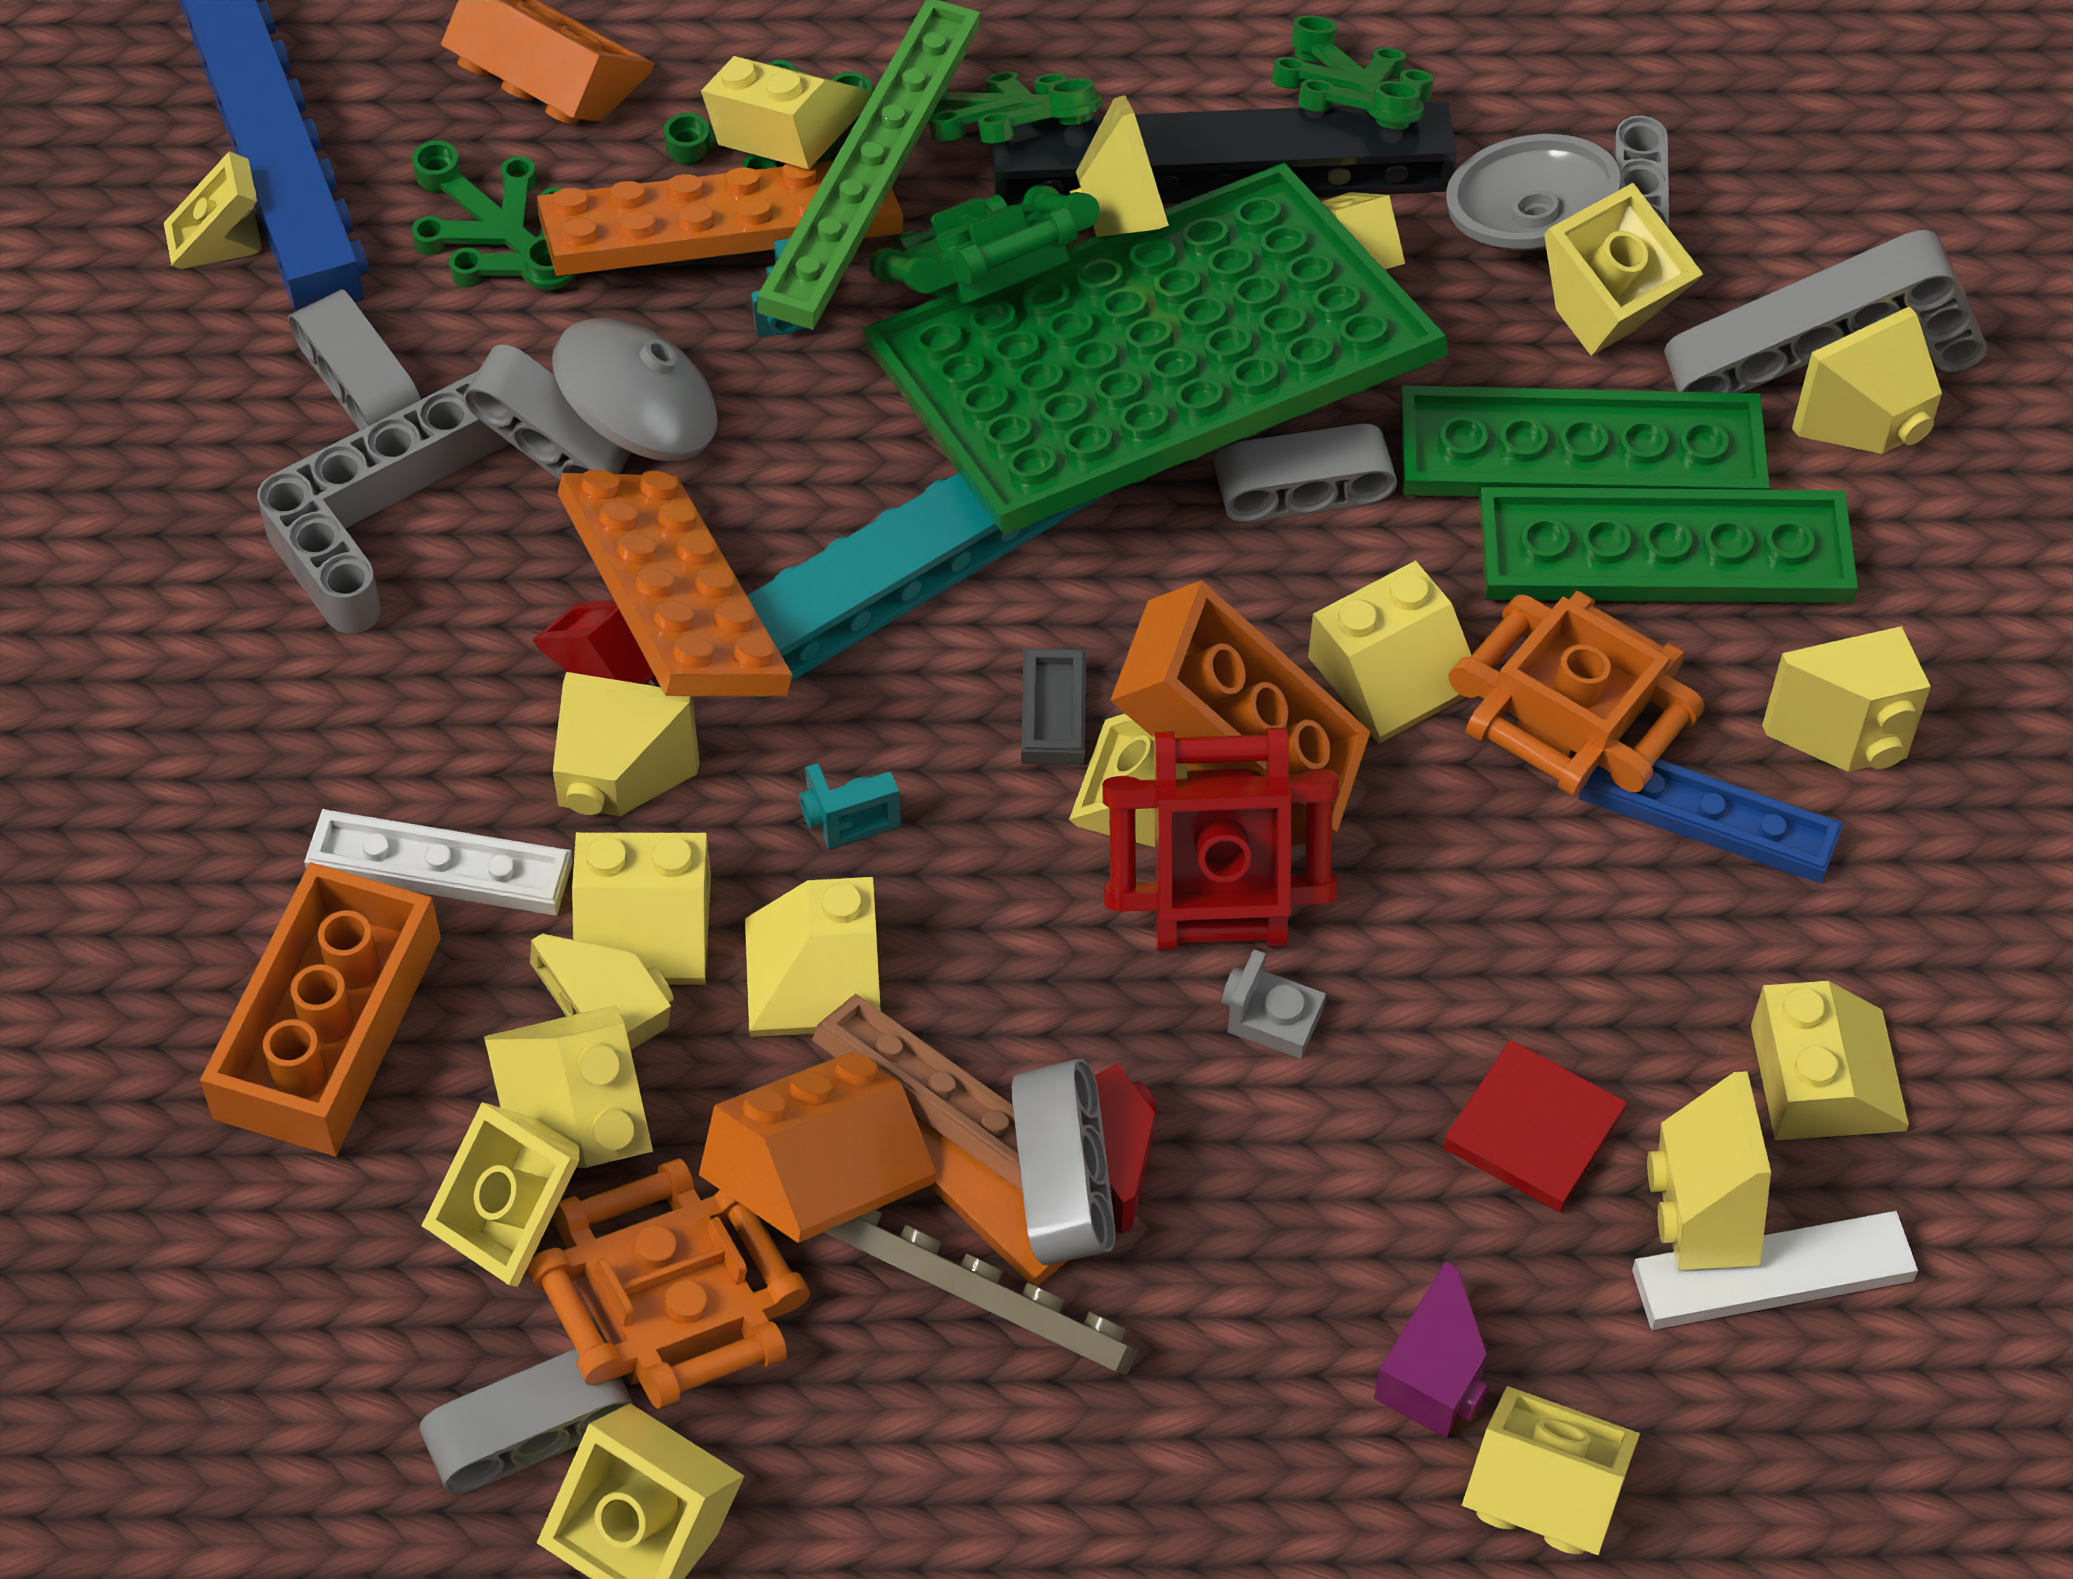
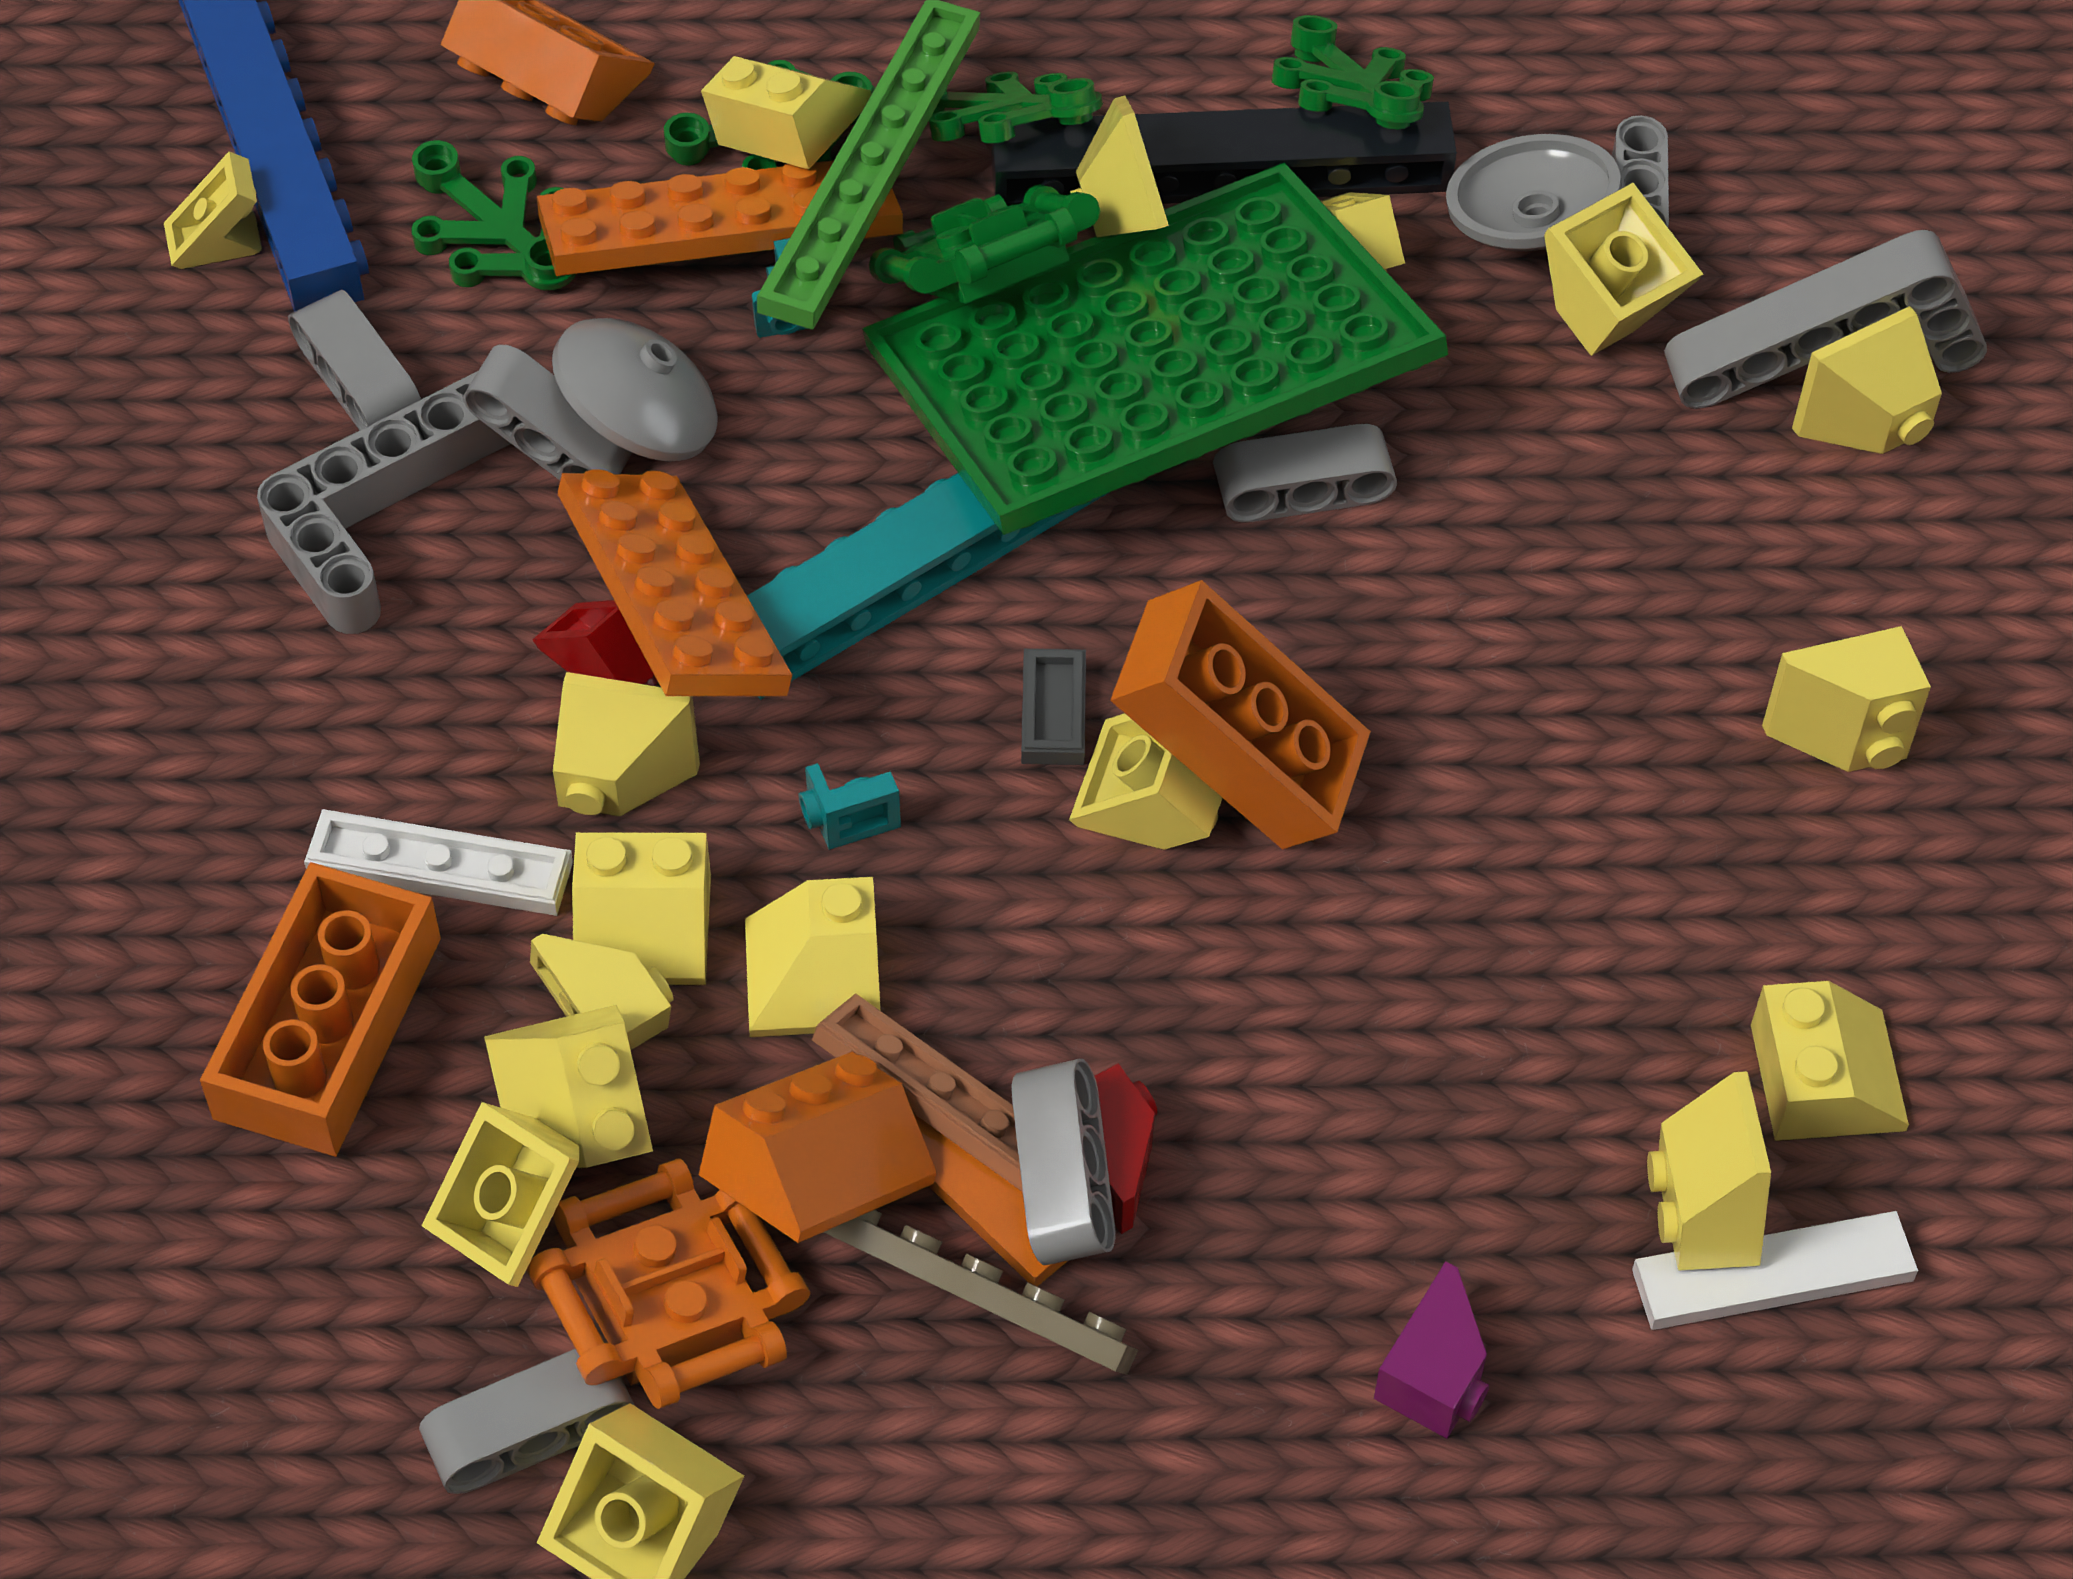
(1221, 841): red brick -> none
(1271, 1007): light grey bracket -> none
(1390, 650): light yellow slope -> none
(1534, 1125): red tile -> none
(1550, 1471): light yellow slope -> none
(1575, 690): orange brick -> none
(1579, 439): green plate -> none
(1667, 544): green plate -> none
(1724, 818): blue tile -> none

